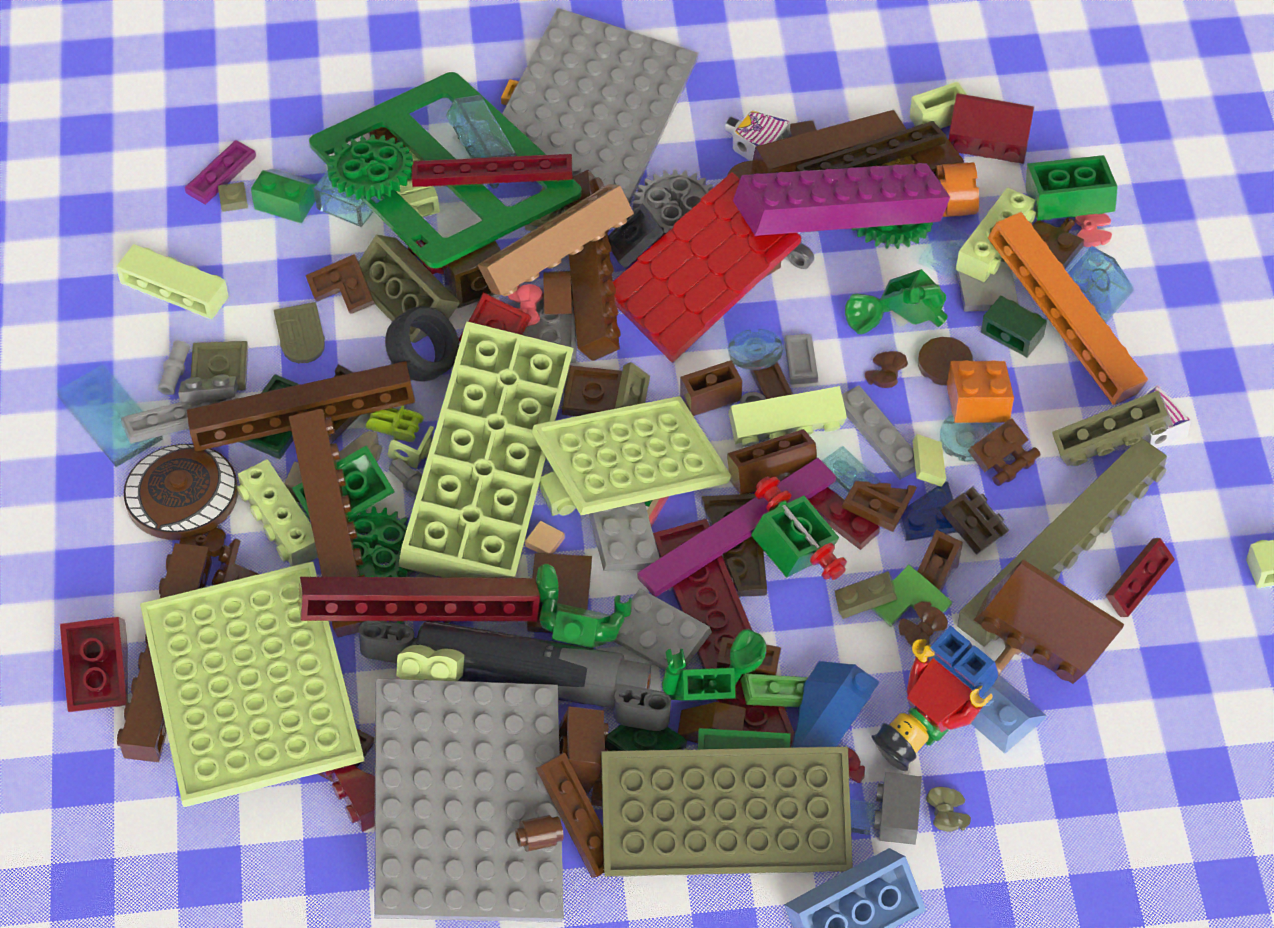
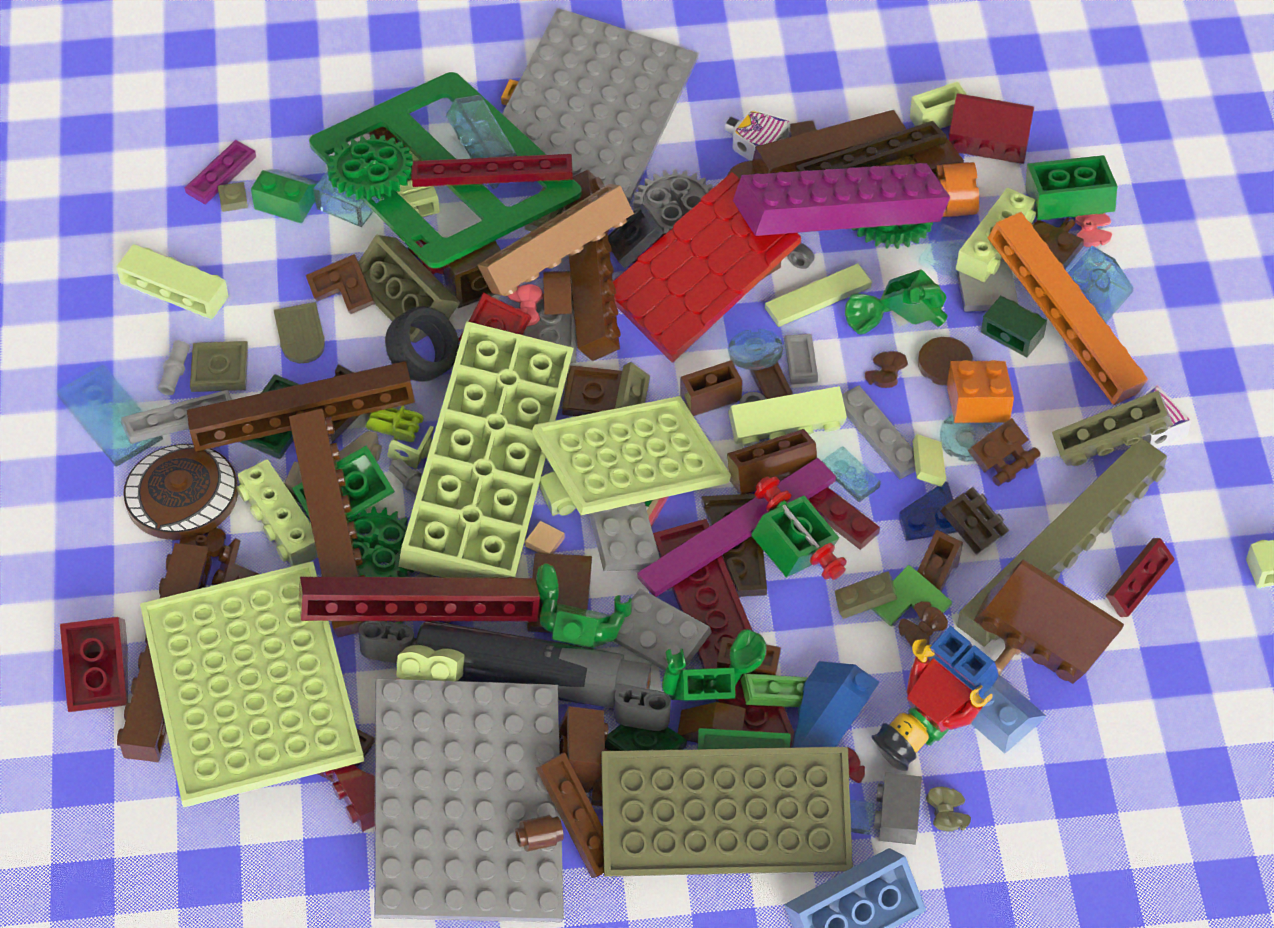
(208, 389): flat silver plate -> none
(818, 295): none -> yellowish green tile
(879, 502): reddish brown wing -> none

